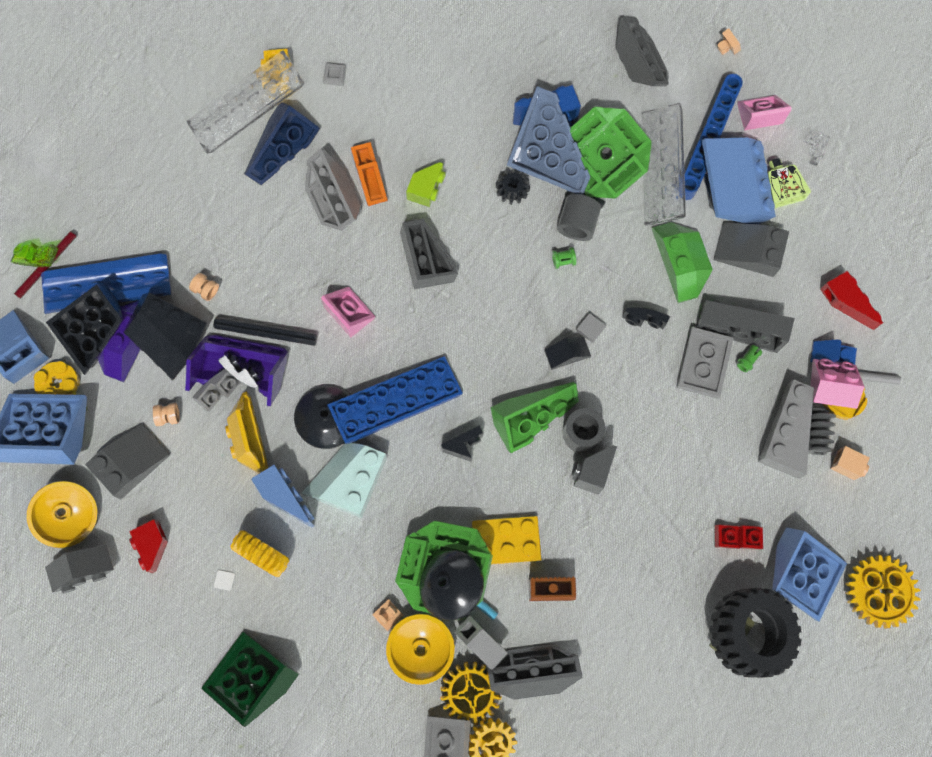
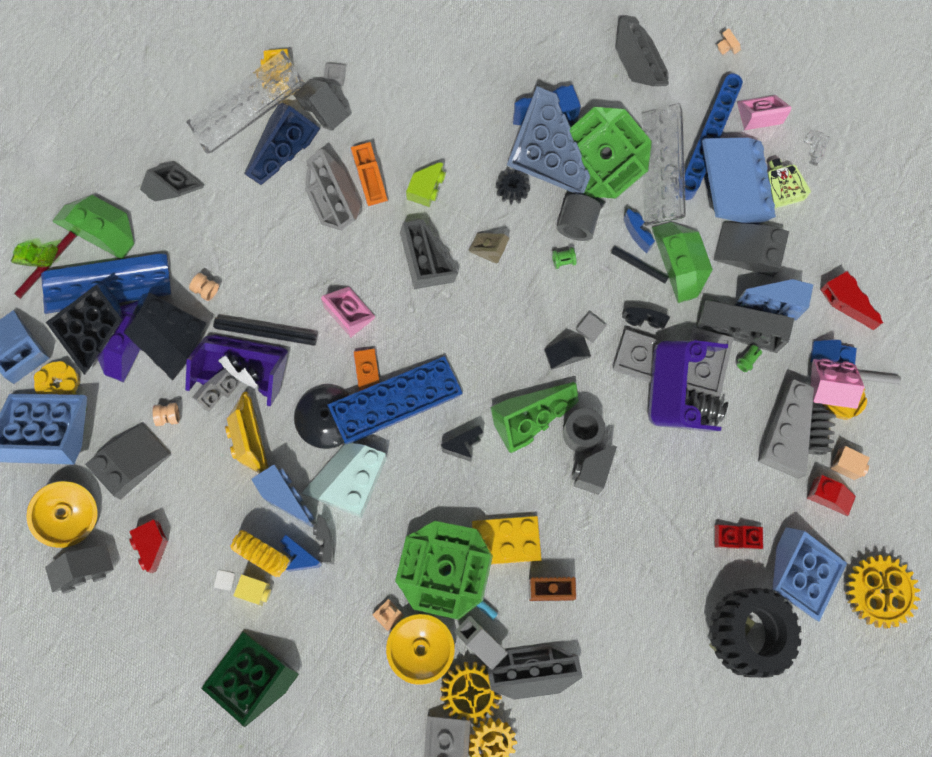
(98, 224): none -> bright green wedge
(168, 182): none -> dark grey slope
(252, 590): none -> light yellow brick
(302, 560): none -> blue slope
(322, 102): none -> dark grey brick
(323, 533): none -> dark grey slope
(366, 368): none -> orange plate
(462, 586): black dish -> none
(489, 246): none -> dark tan slope
(634, 224): none -> blue slope
(636, 355): none -> light grey plate
(640, 265): none -> black bar
(670, 383): none -> dark purple windscreen
(707, 408): none -> dark grey piece
(782, 298): none -> medium blue slope
(831, 495): none -> red slope

